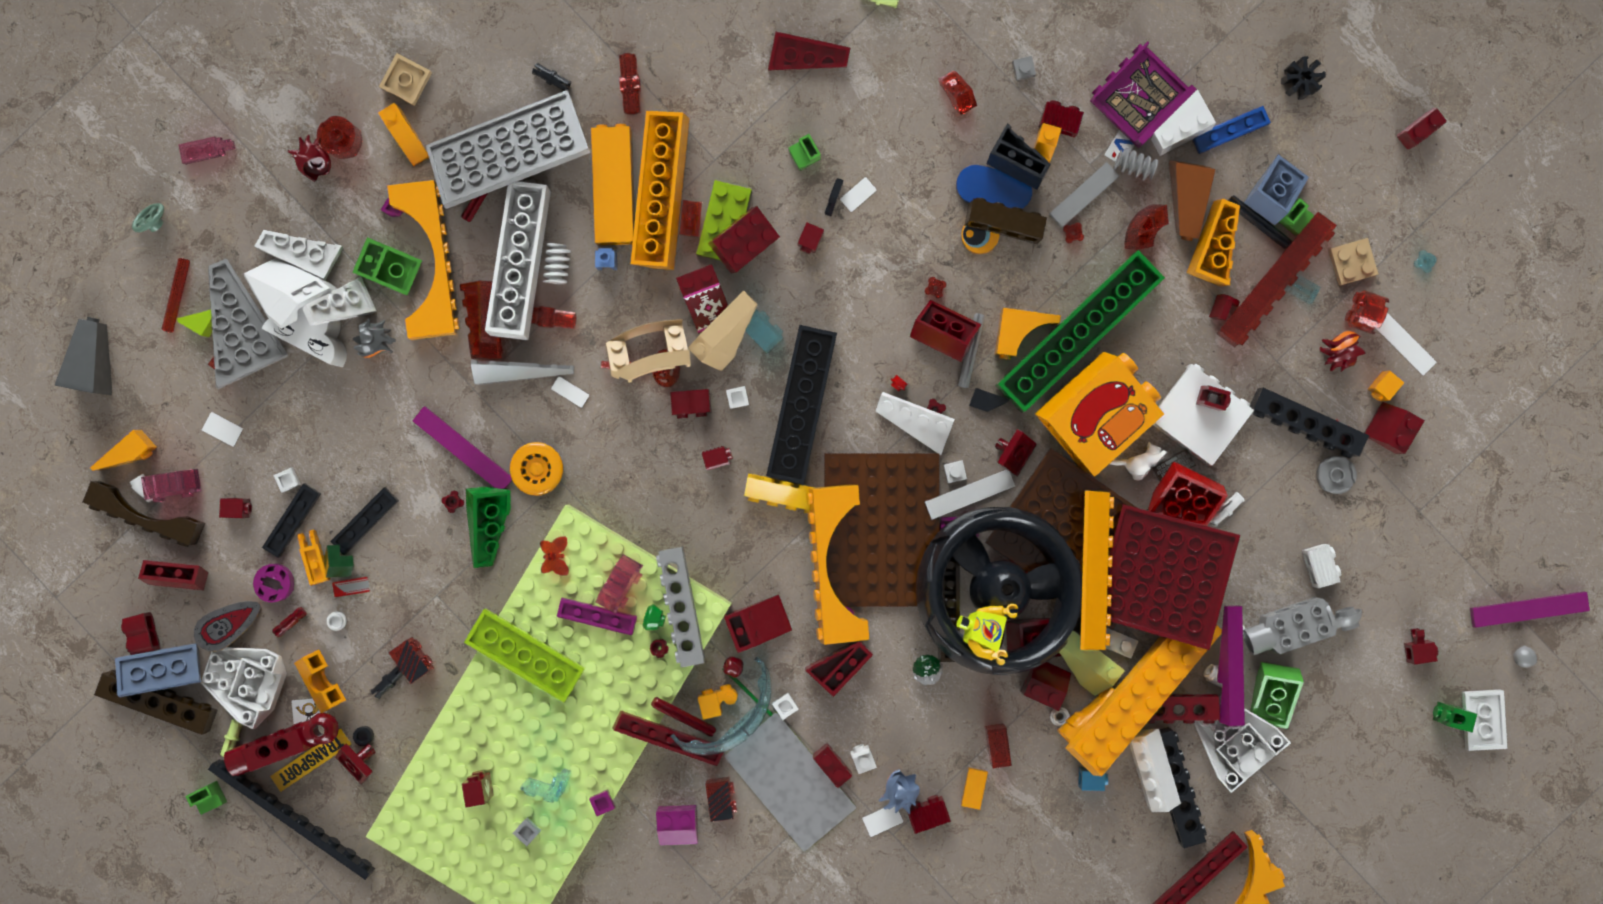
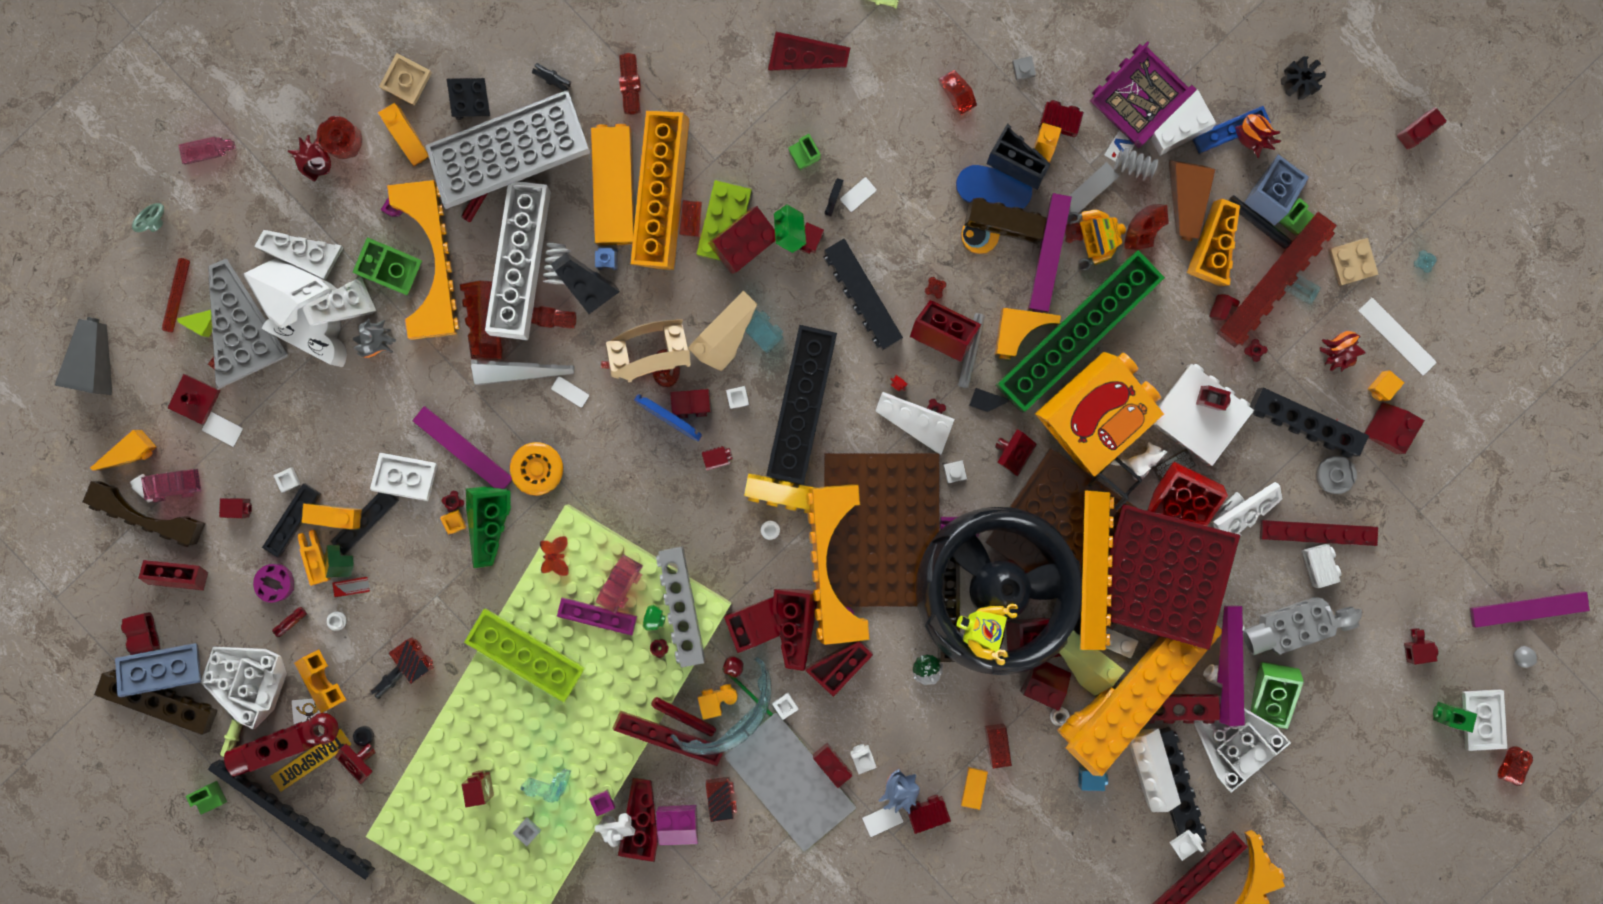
(194, 399): none -> dark red tile
(225, 625): shield -> none
(331, 516): none -> light orange slope
(403, 477): none -> white plate
(453, 522): none -> light orange tile
(467, 97): none -> black hinge
(585, 284): none -> black wedge
(615, 831): none -> white hips
(642, 812): none -> dark red wedge
(667, 417): none -> blue tile
(702, 296): dark red slope -> none
(770, 530): none -> white plate
(789, 228): none -> green brick
(795, 624): none -> dark red wedge
(863, 295): none -> black brick
(969, 494): white sticker -> none
(1049, 253): none -> magenta brick
(1100, 235): none -> light orange torso
(1125, 495): none -> black piece
(1187, 844): none -> white bracket
(1249, 510): none -> white wing
(1257, 134): none -> dark red hair
(1260, 350): none -> dark red plate
(1319, 533): none -> dark red plate
(1367, 311): clear red brick -> none
(1515, 768): none -> clear red piece

